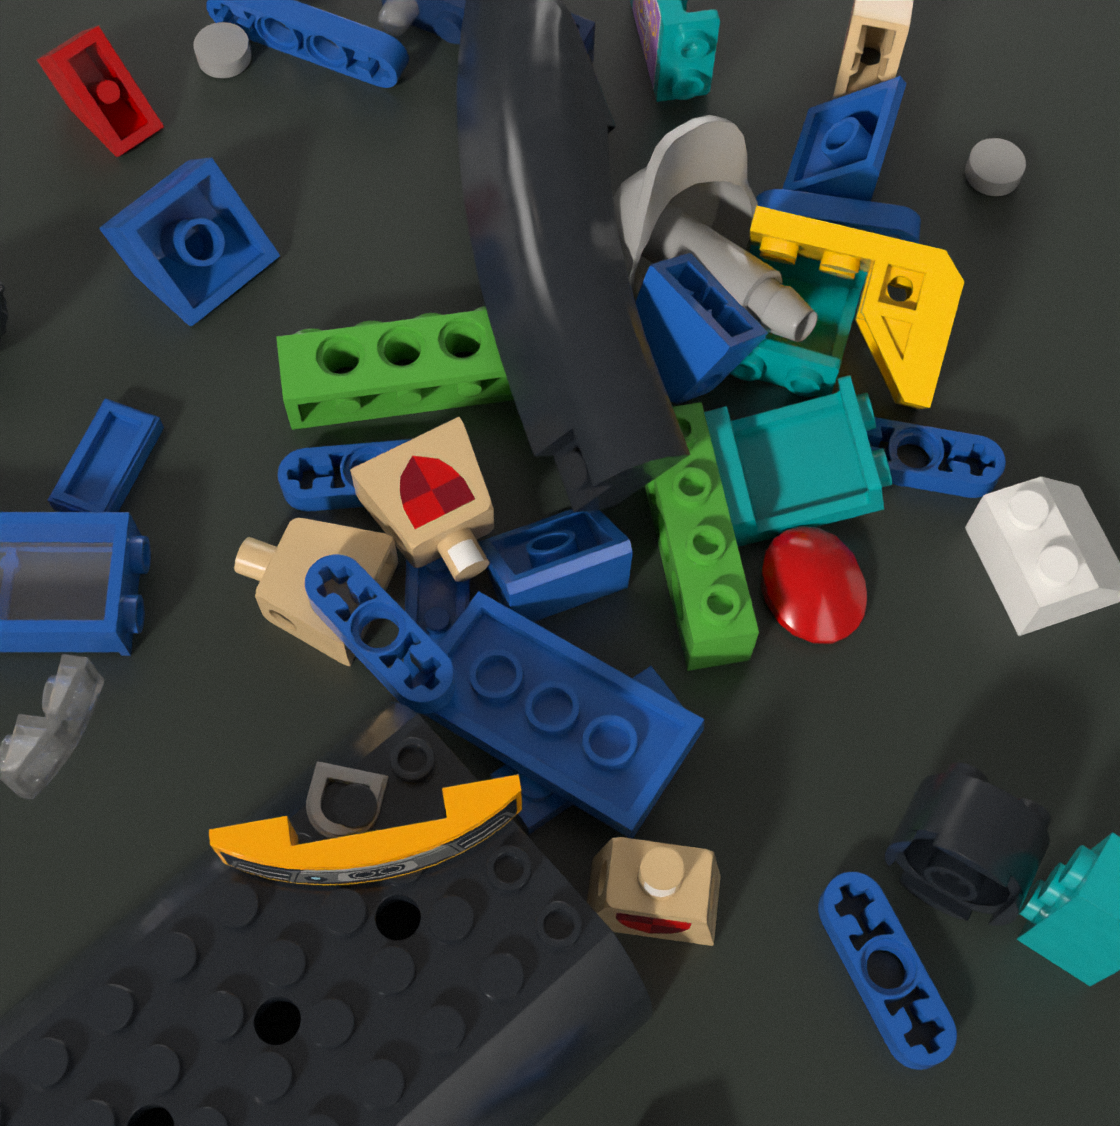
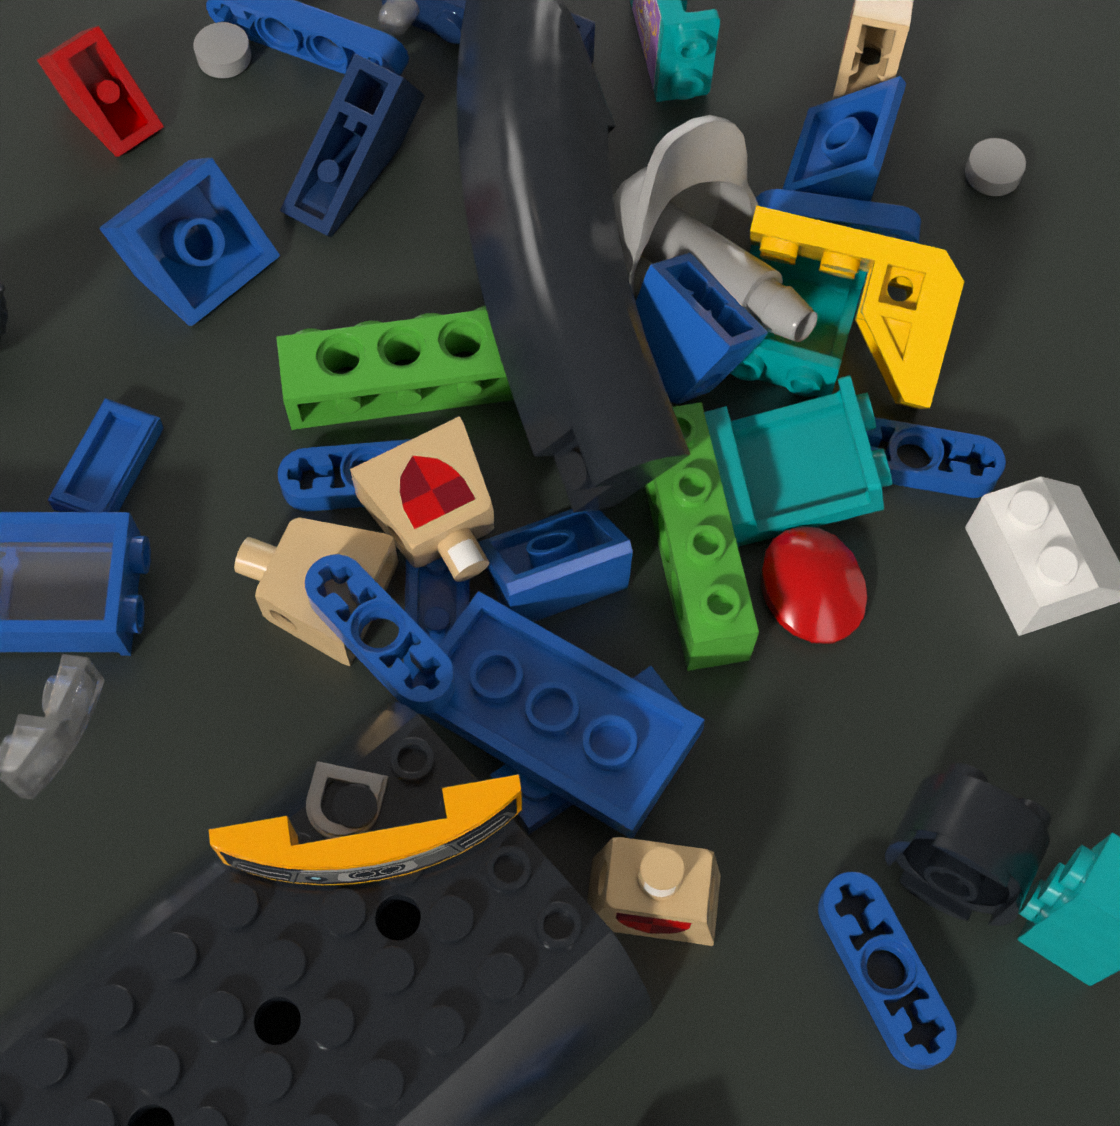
(352, 144): none -> dark blue slope

